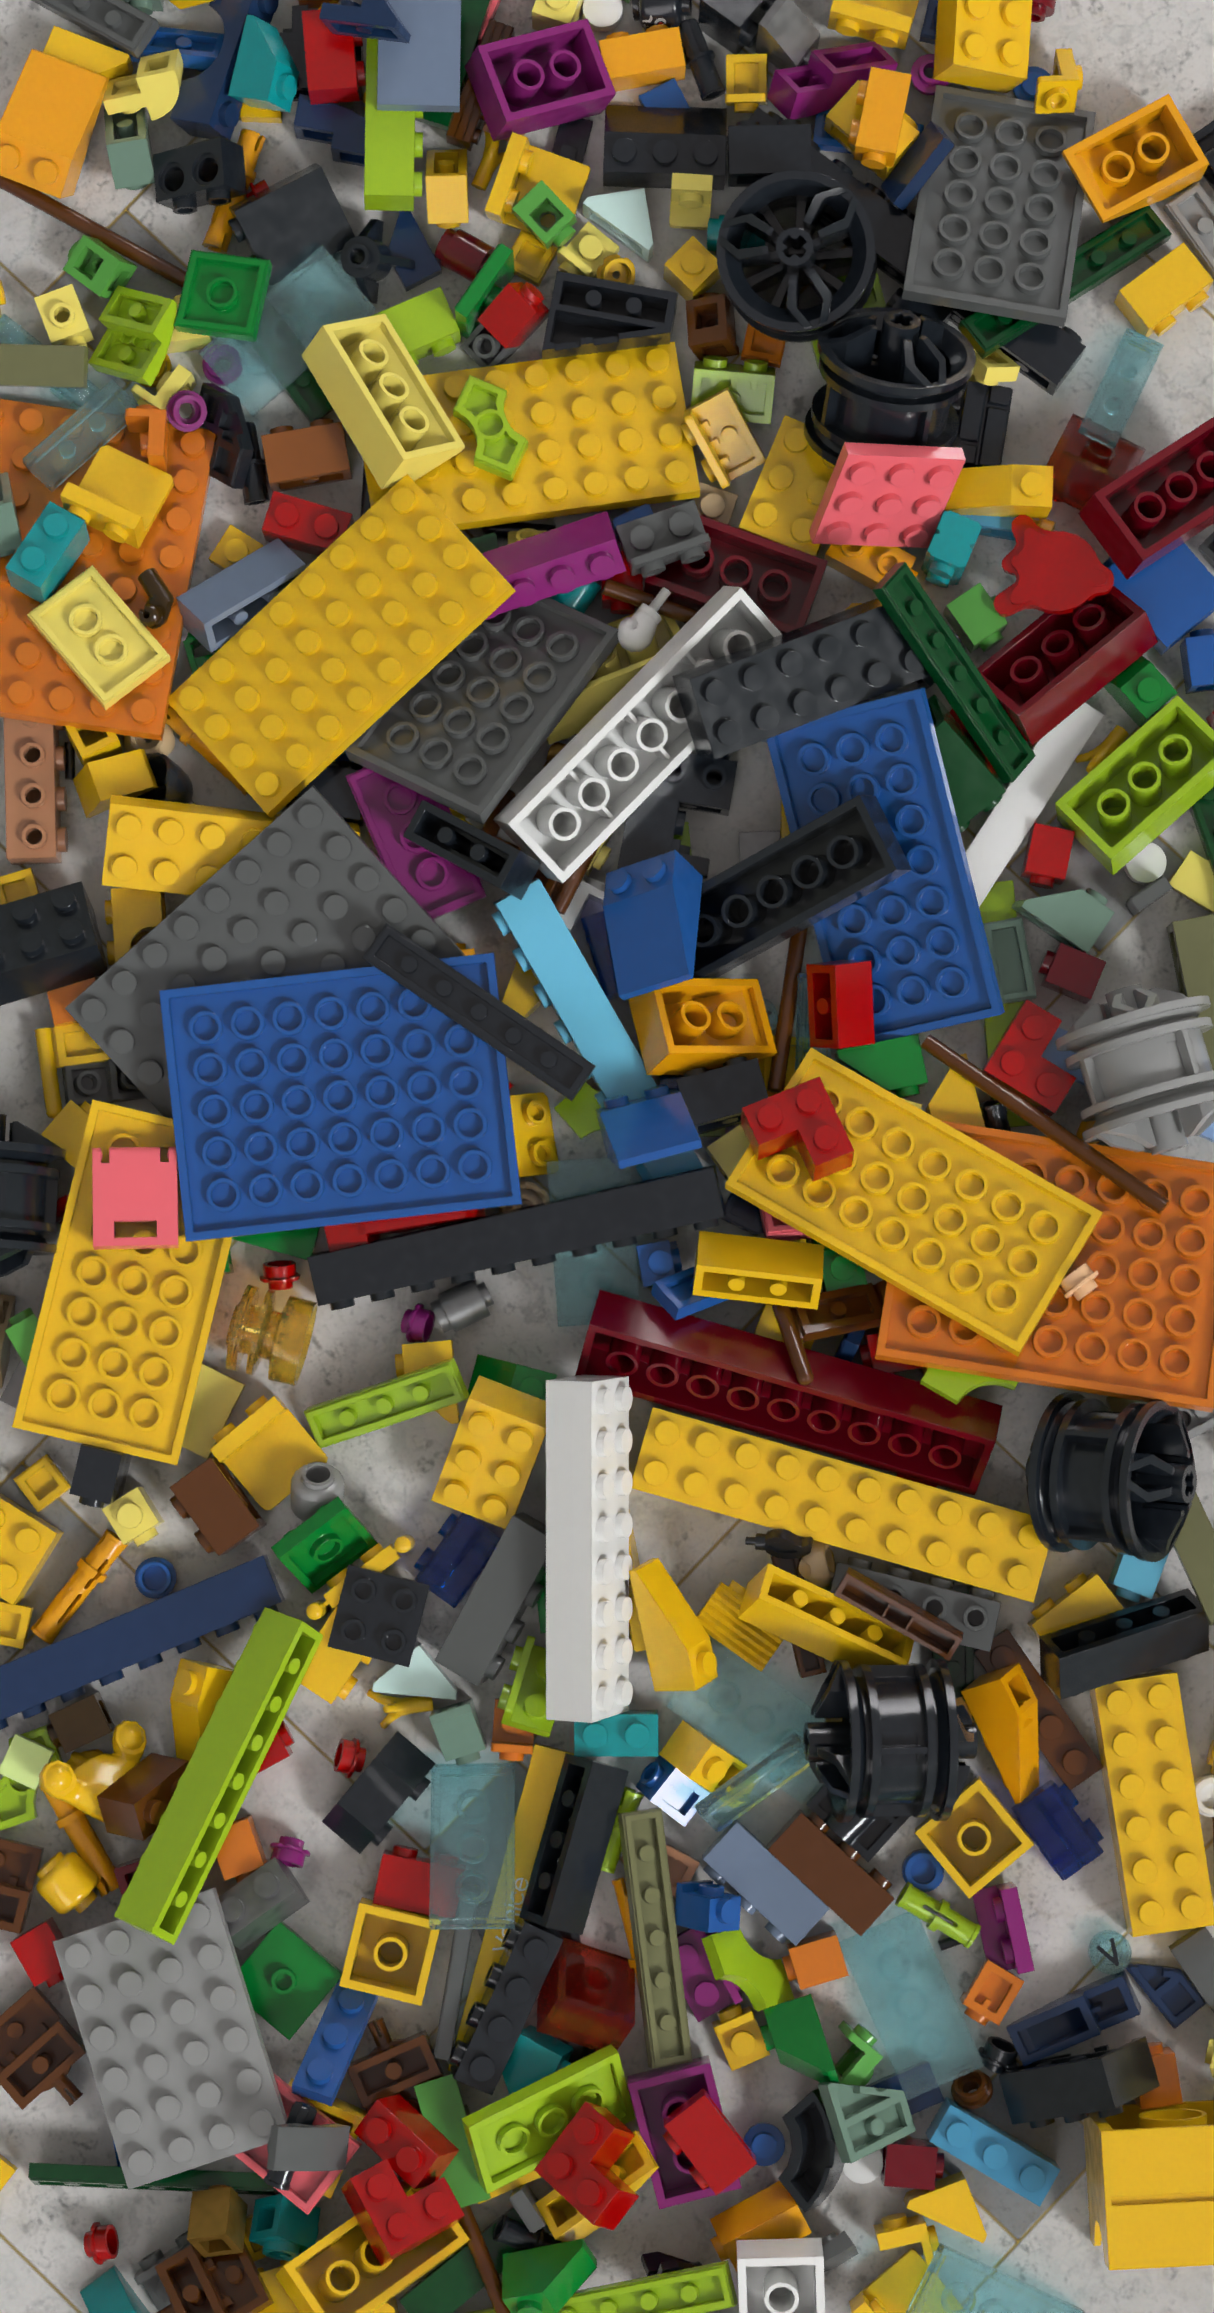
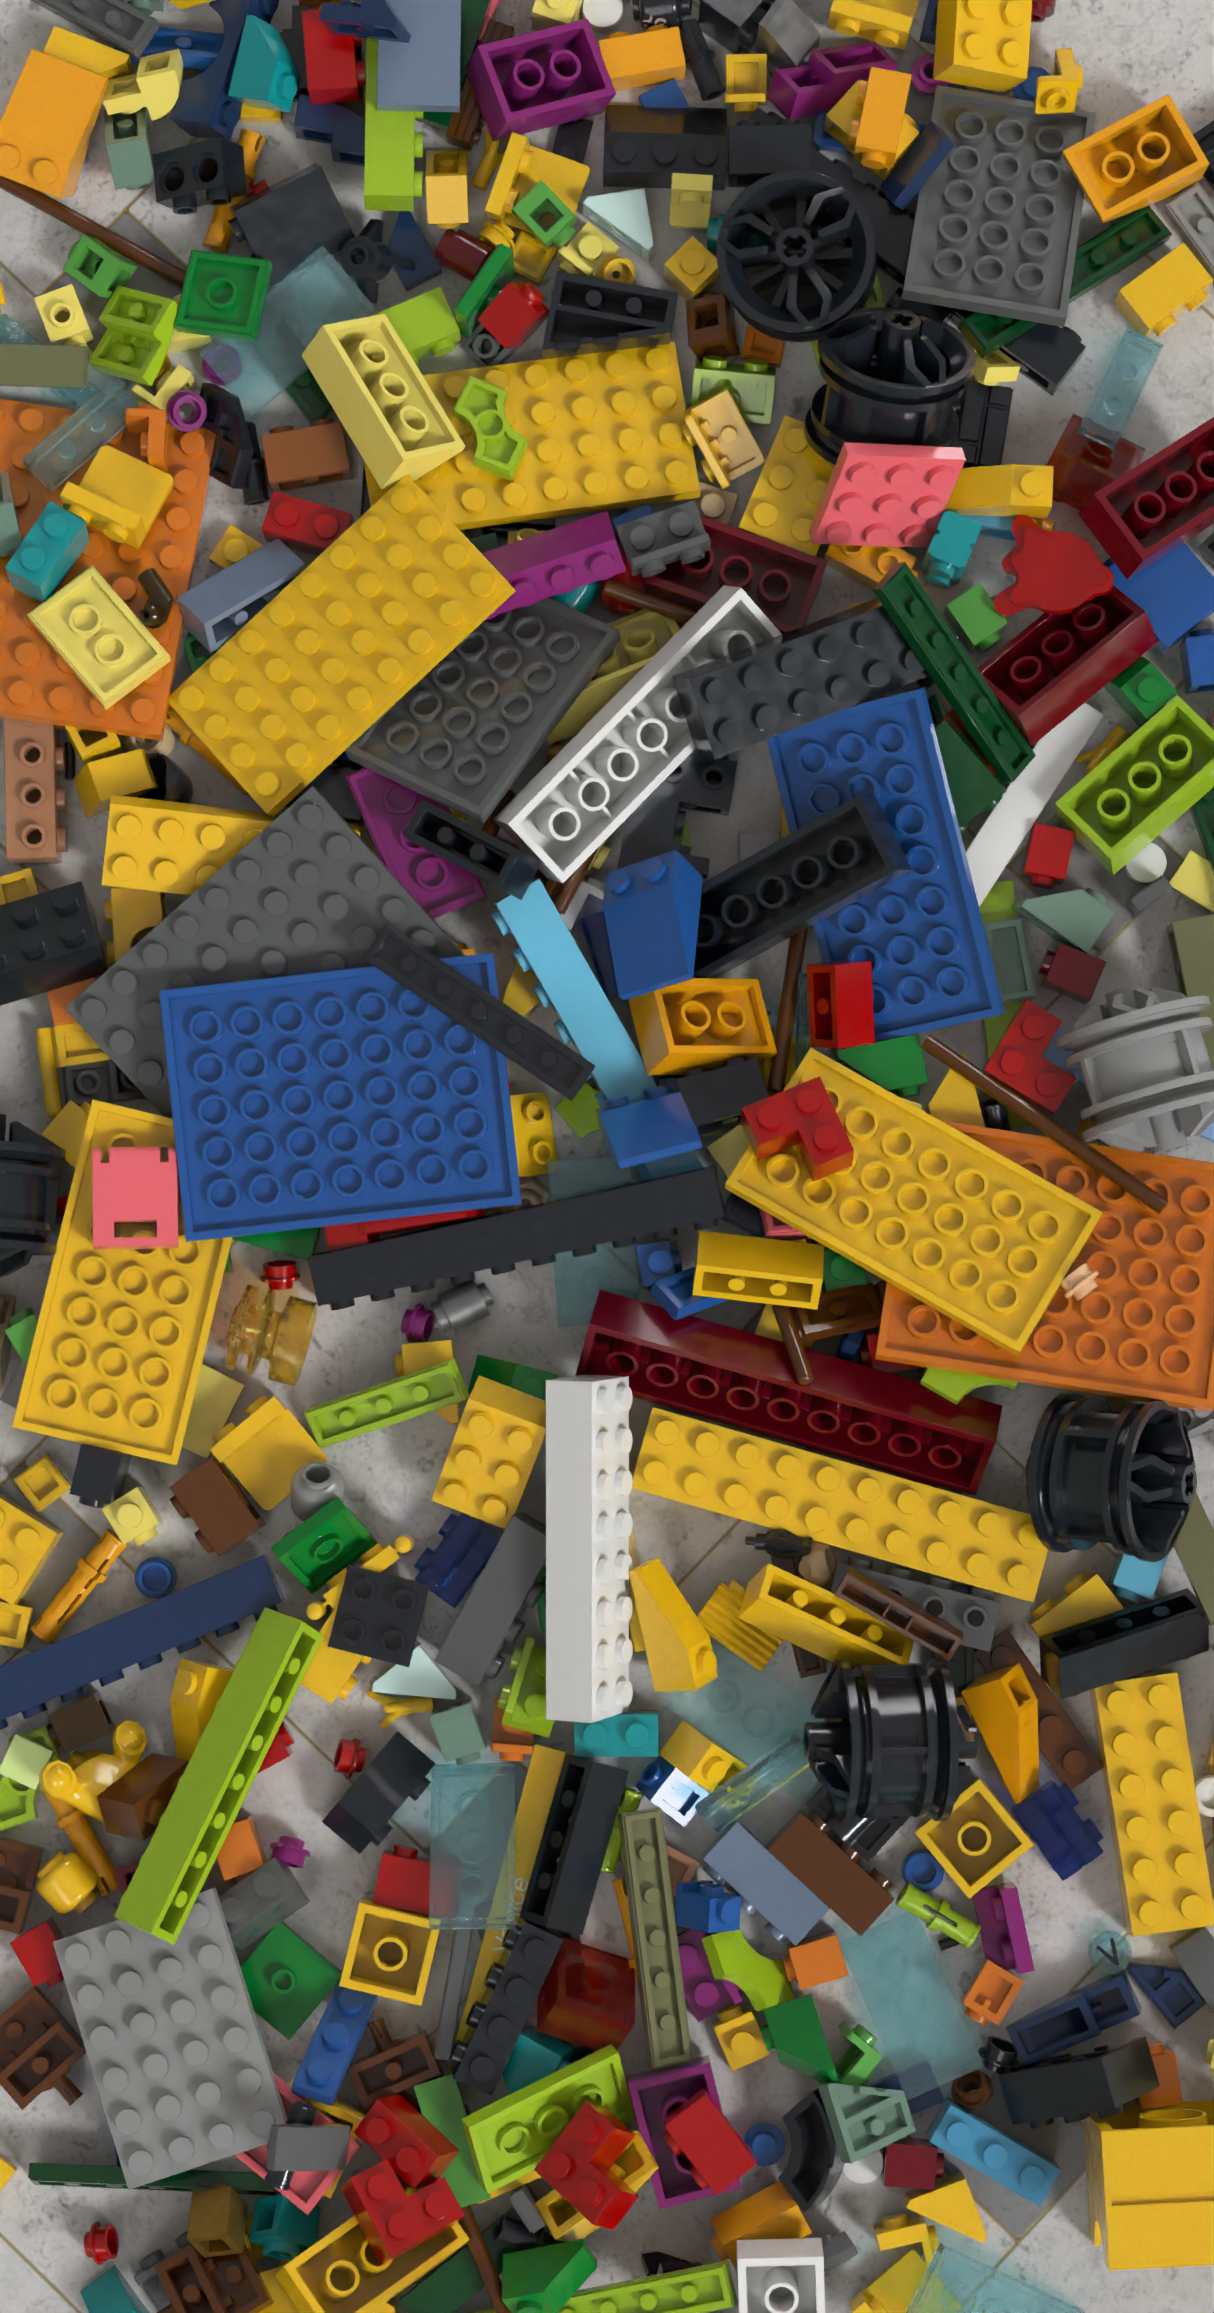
(496, 234): none -> yellow plate
(638, 631): white piece -> none

